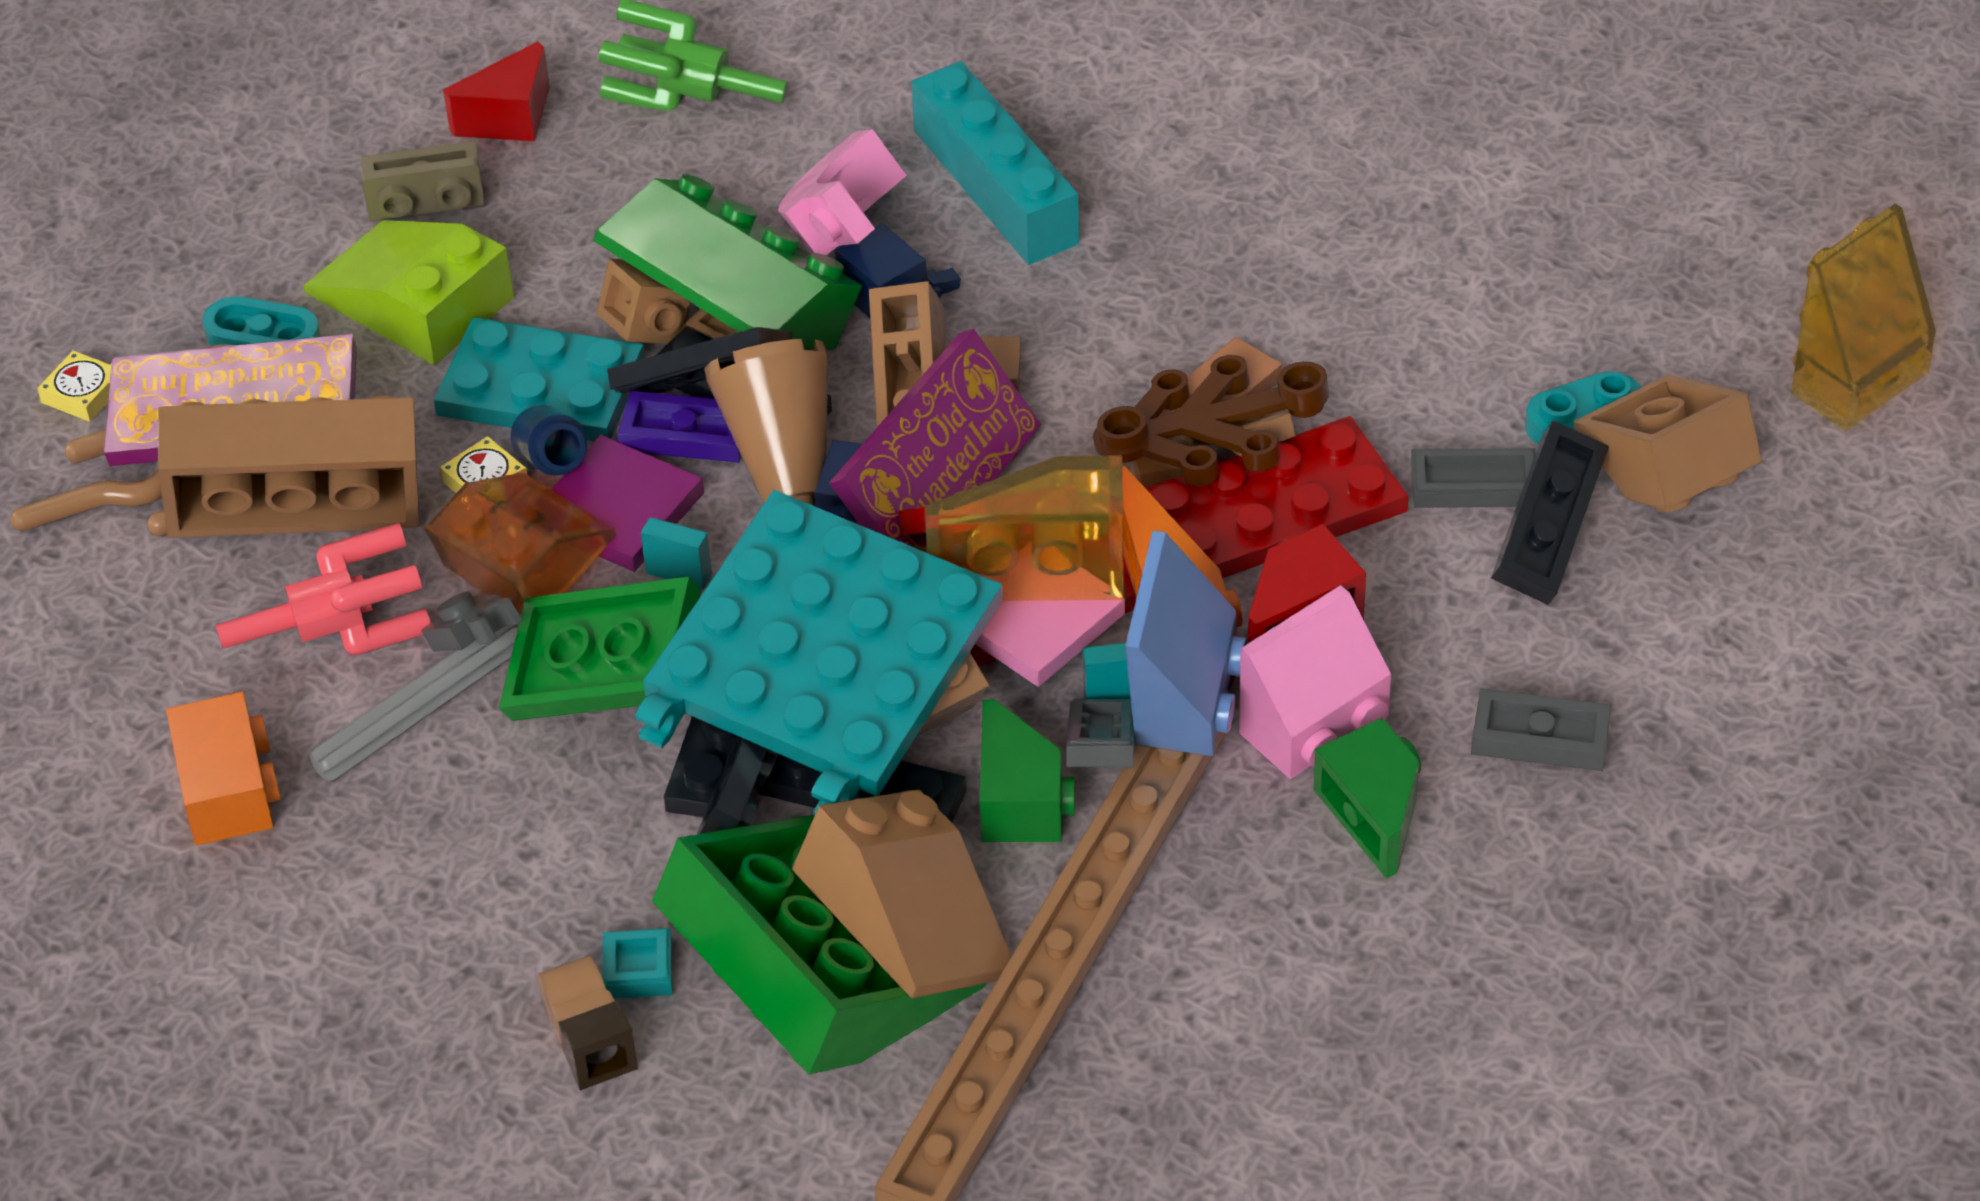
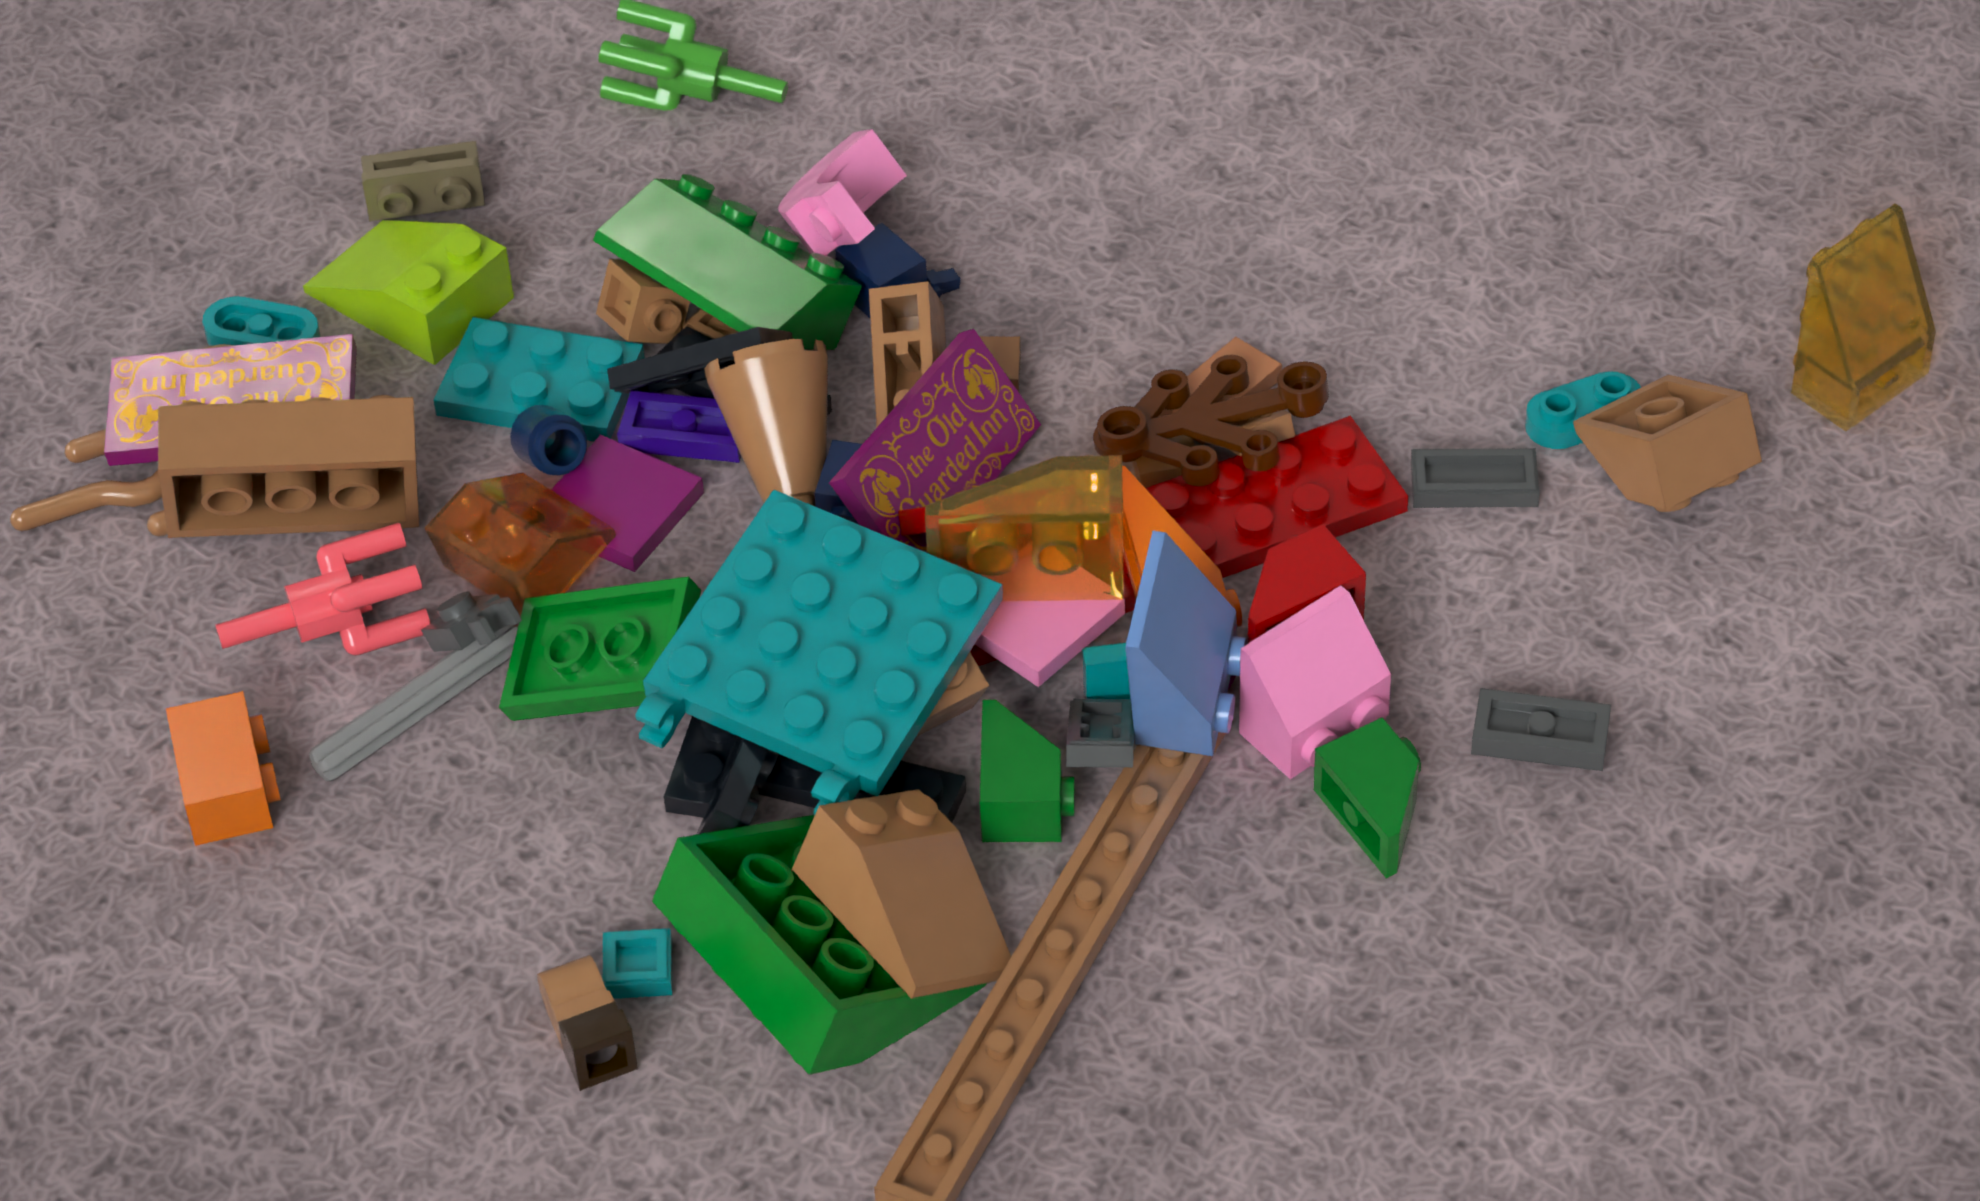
(77, 386): tile -> none
(478, 463): tile -> none
(501, 99): red slope -> none
(676, 551): teal tile -> none
(995, 162): teal brick -> none
(1549, 512): black plate -> none

